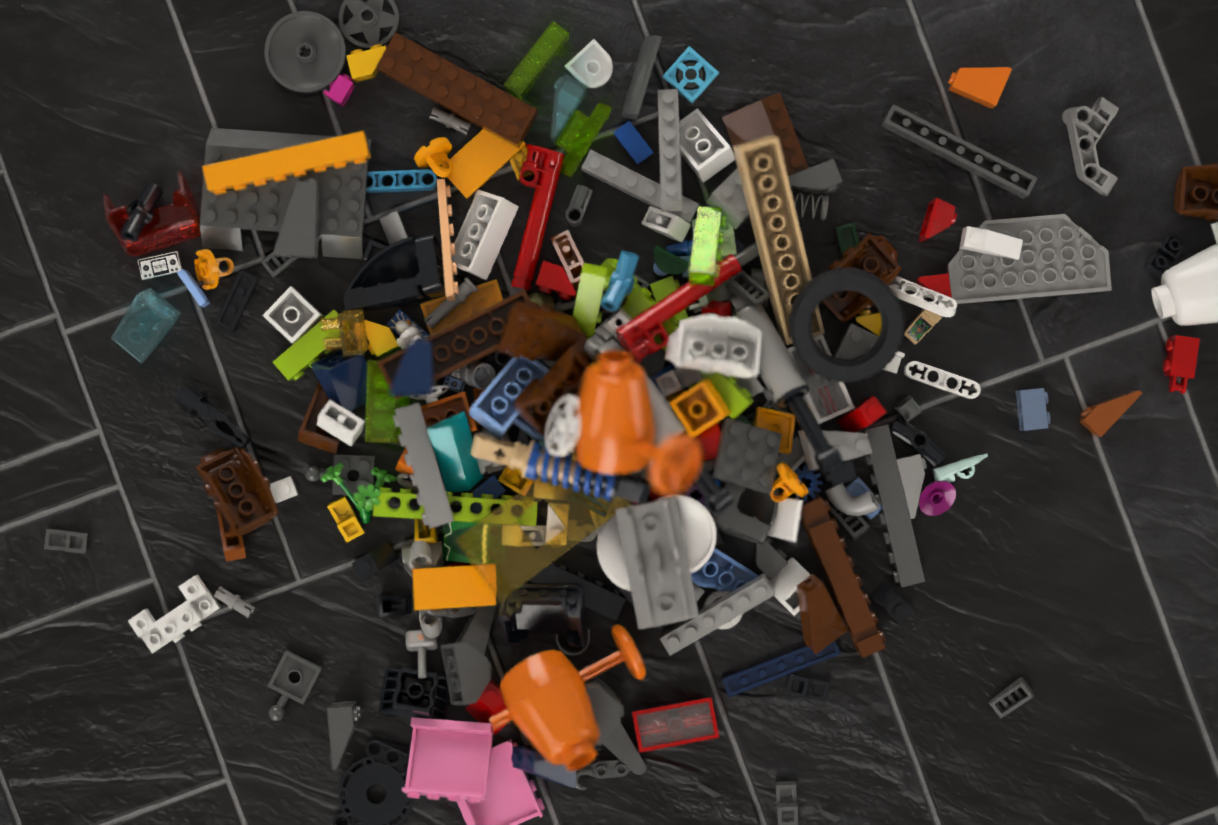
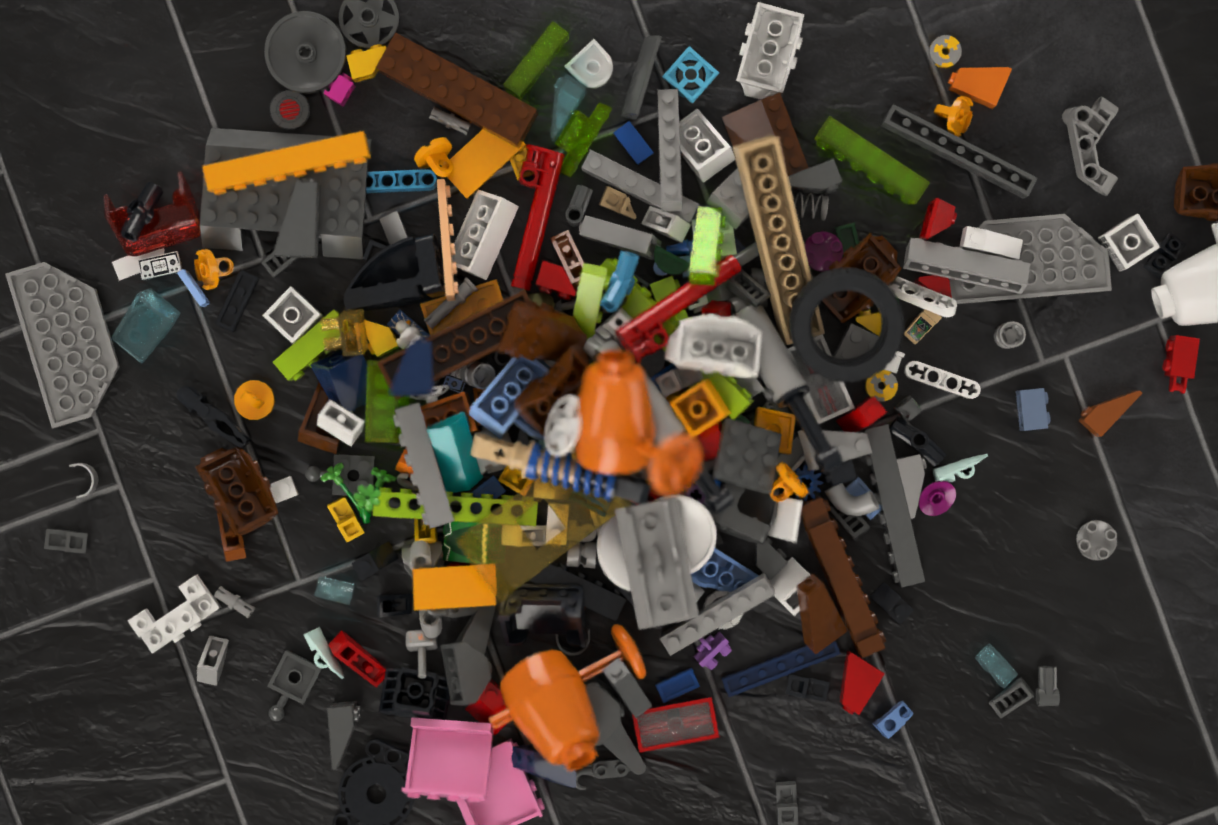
(65, 340): none -> light grey plate
(94, 477): none -> light grey helmet
(129, 265): none -> white sticker
(212, 660): none -> light grey slope
(254, 400): none -> light orange tile
(289, 110): none -> tile
(317, 641): none -> light aqua panel
(334, 590): none -> clear light blue hips
(357, 658): none -> red slope
(582, 554): none -> light grey wheel
(617, 202): none -> tan slope
(619, 236): none -> light grey slope
(626, 687): none -> dark grey slope
(677, 685): none -> blue tile
(709, 648): none -> medium lavender hips
(769, 50): none -> white slope
(823, 250): none -> magenta dish
(858, 683): none -> red slope
(871, 160): none -> clear neon green brick
(889, 390): none -> yellow piece
(893, 719): none -> medium blue leg
(945, 42): none -> light grey piece
(958, 115): none -> light orange tile
(966, 265): none -> light grey brick
(996, 665): none -> clear light blue slope
(1009, 335): none -> light grey wheel
(1047, 691): none -> dark grey piece
(1096, 540): none -> light grey dish
(1129, 242): none -> white brick

